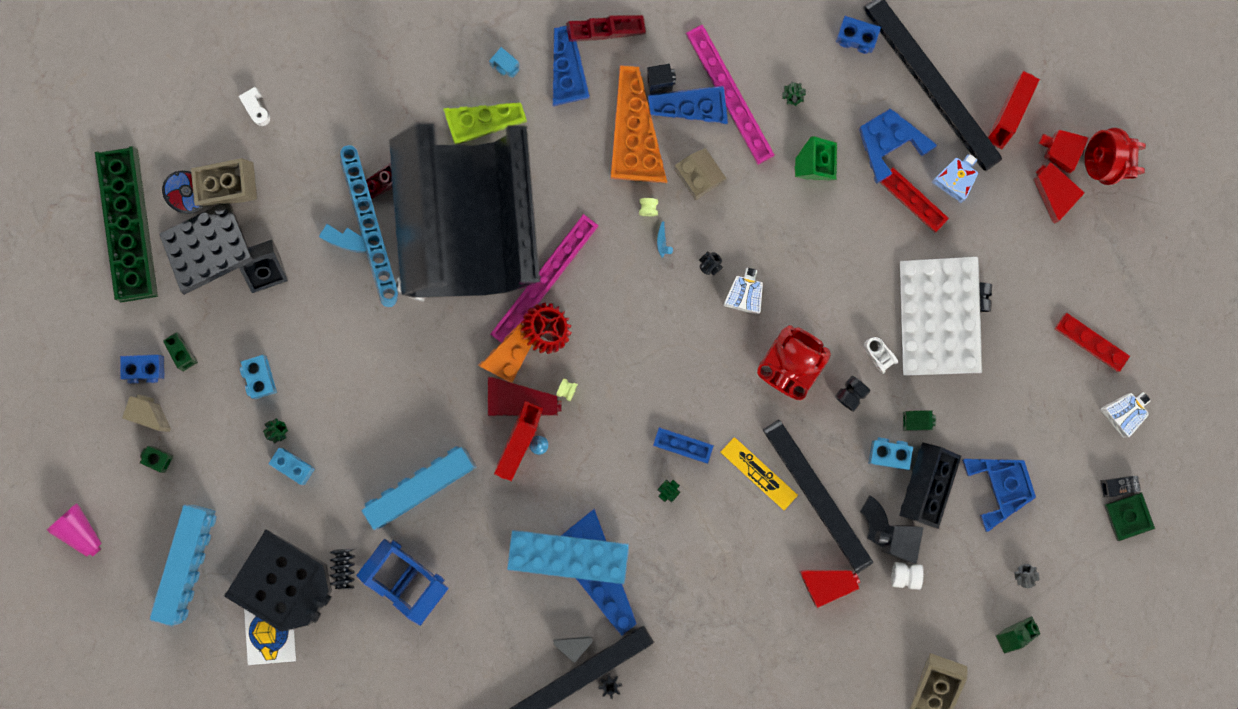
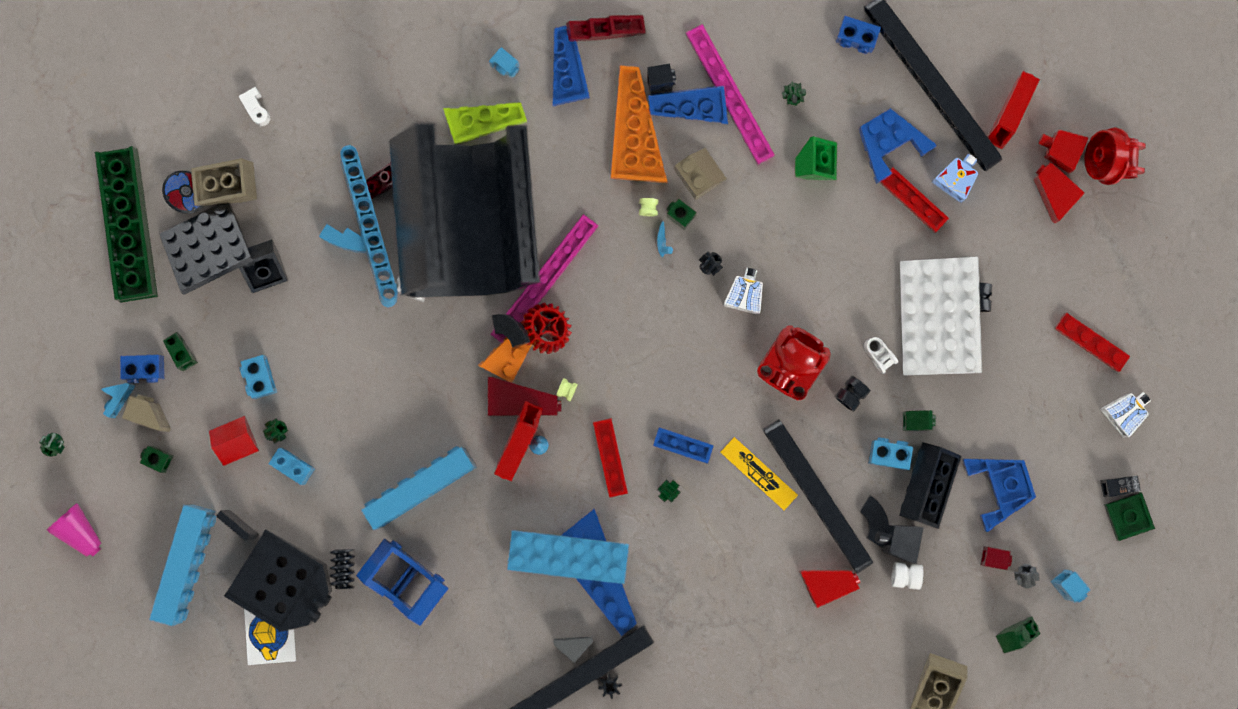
(51, 444): none -> dark green gear
(120, 395): none -> dark azure slope
(233, 441): none -> red slope
(237, 525): none -> black tile
(511, 328): none -> black tile
(610, 457): none -> red plate
(684, 221): none -> dark green brick
(996, 558): none -> dark red brick
(1070, 586): none -> dark azure brick

